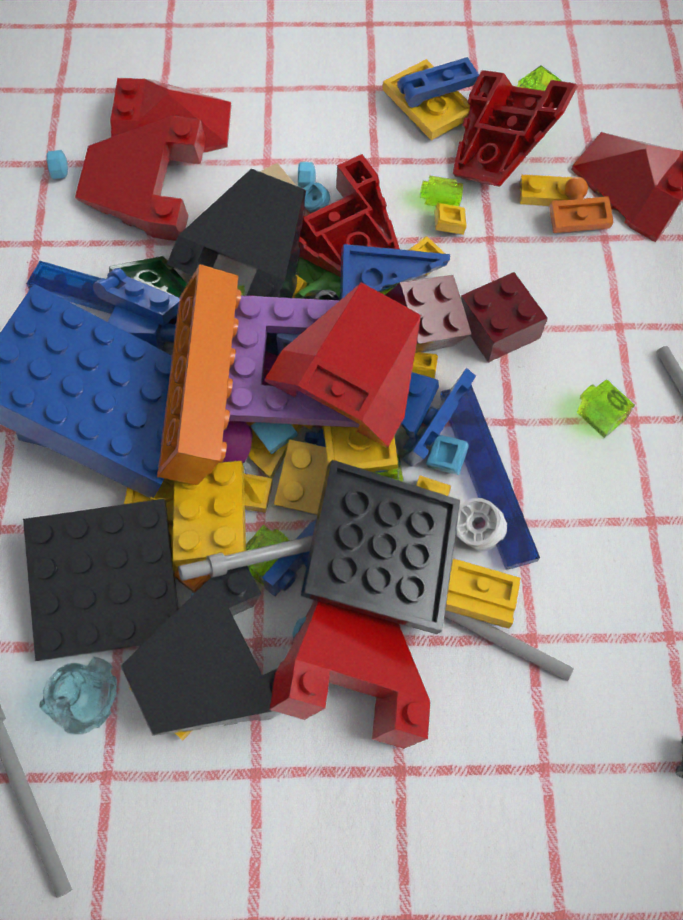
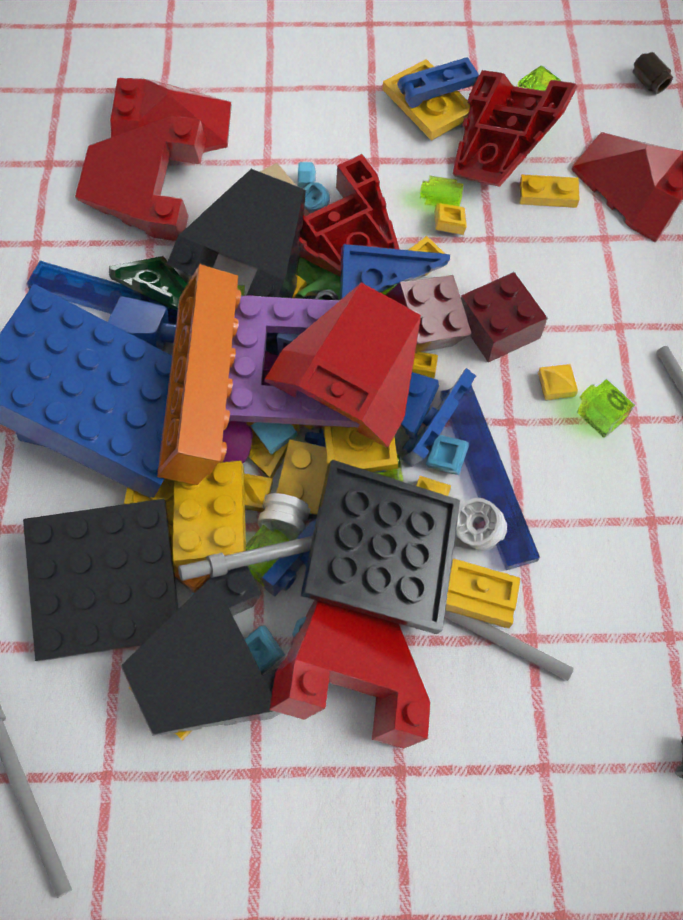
(57, 164): medium azure tile -> none
(80, 695): clear light blue helmet -> none
(137, 297): blue plate -> none
(264, 648): none -> medium azure tile
(284, 514): none -> white wheel
(557, 382): none -> yellow tile
(580, 212): orange plate -> none
(652, 72): none -> dark brown brick

